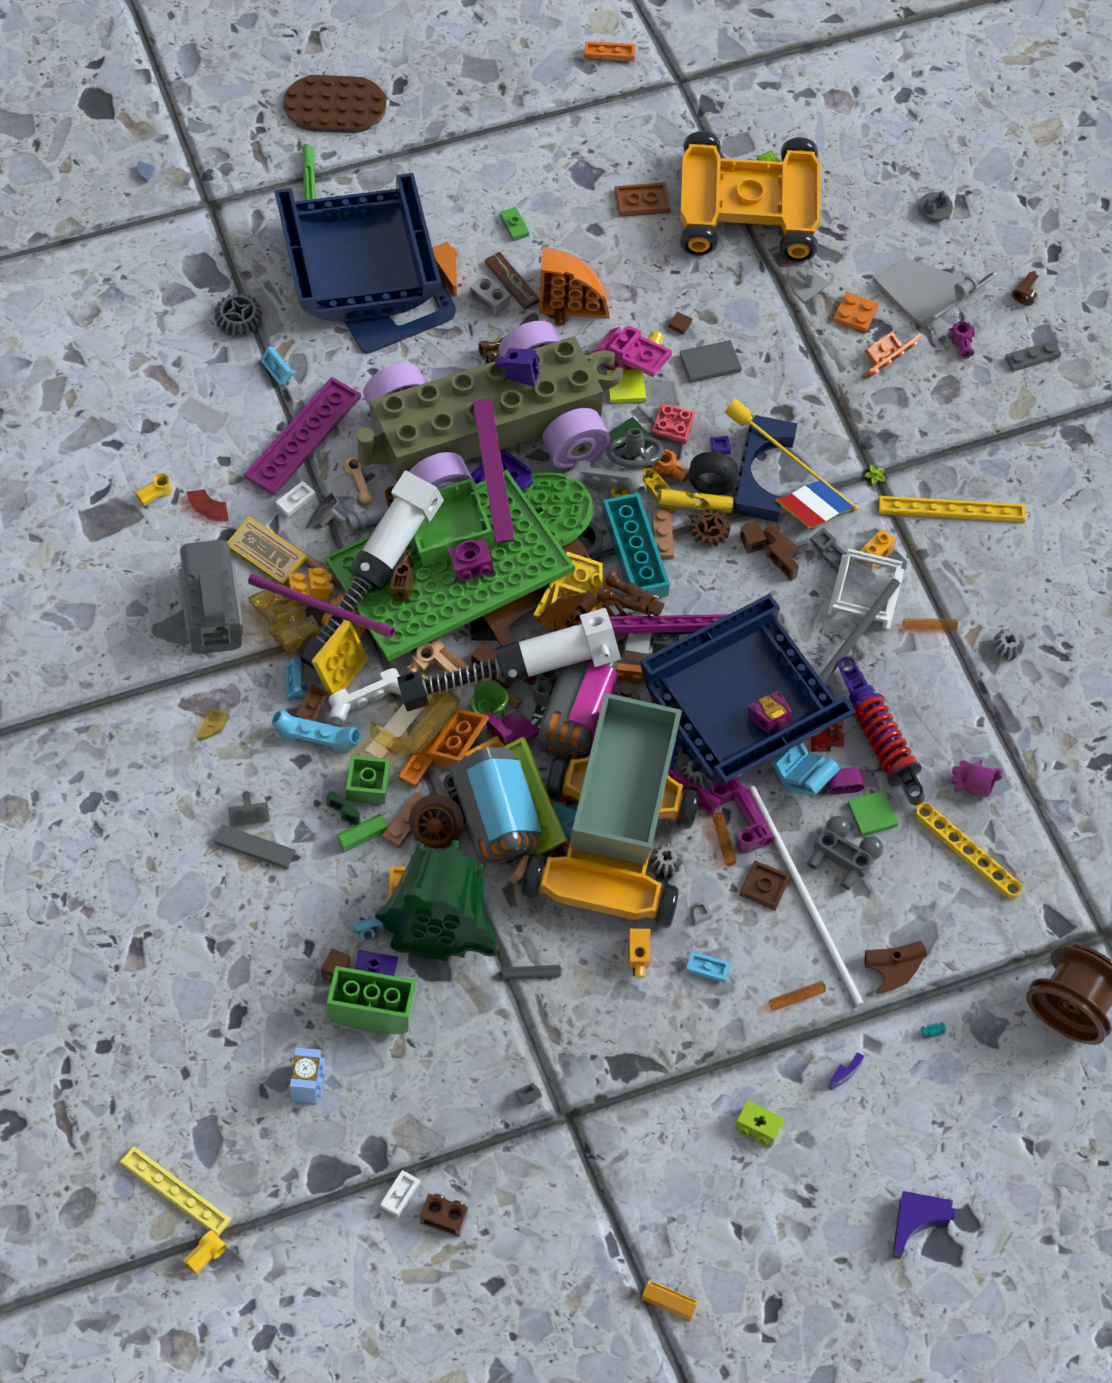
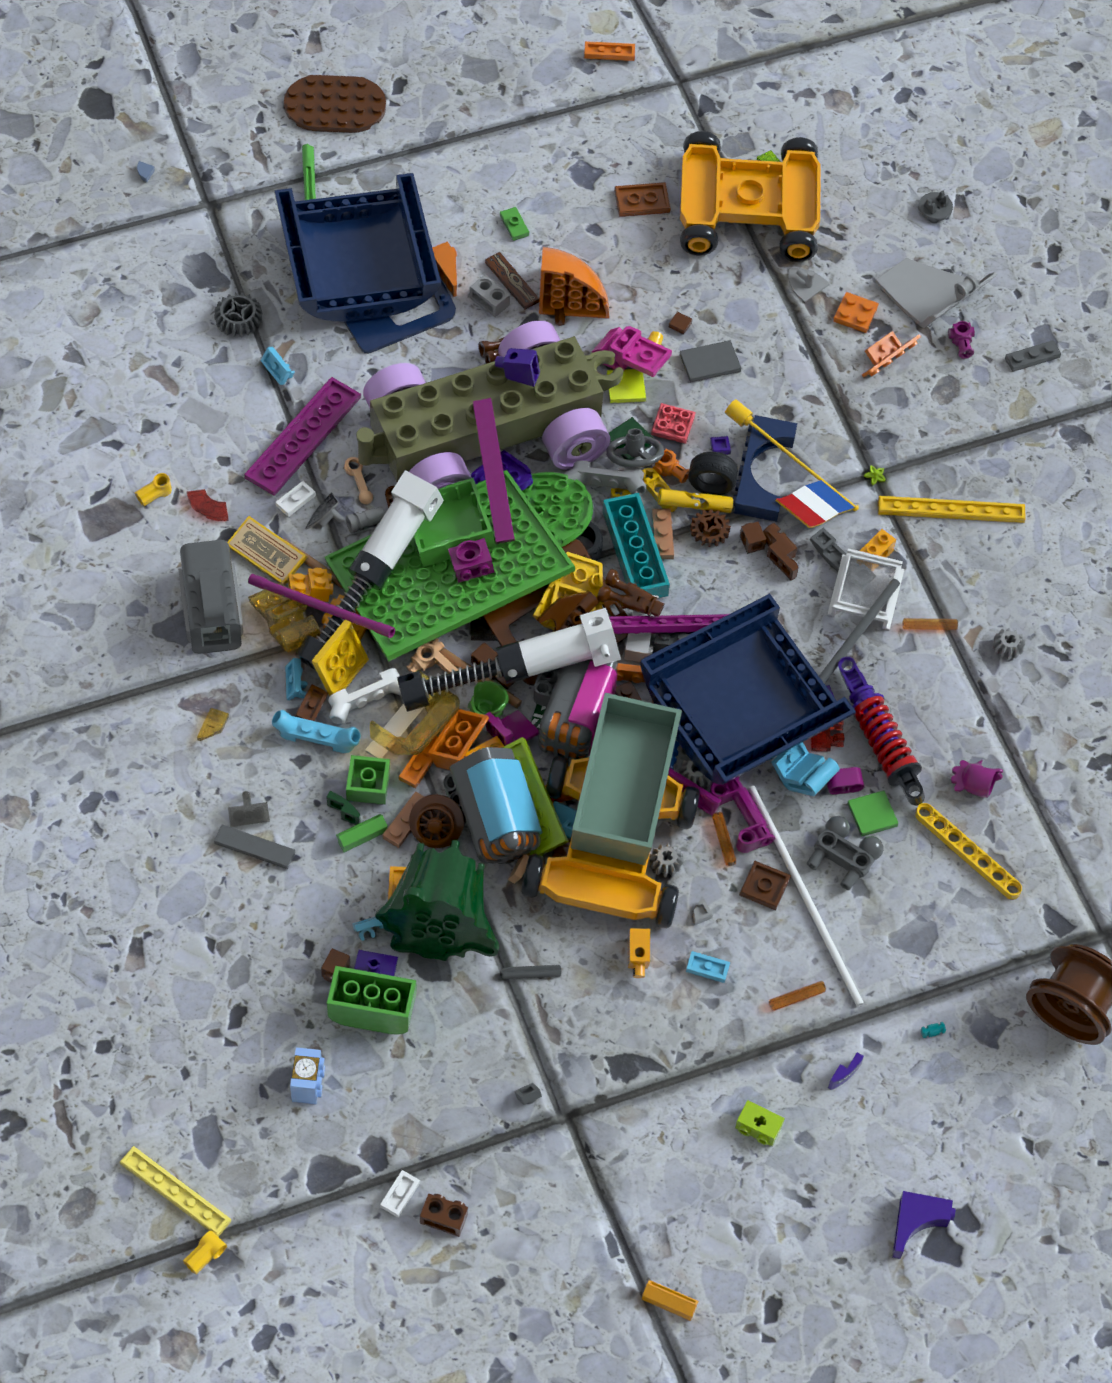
(402, 579): reddish brown piece -> none
(770, 713): torso -> none
(895, 964): reddish brown pin -> none
(1023, 292): reddish brown piece -> none

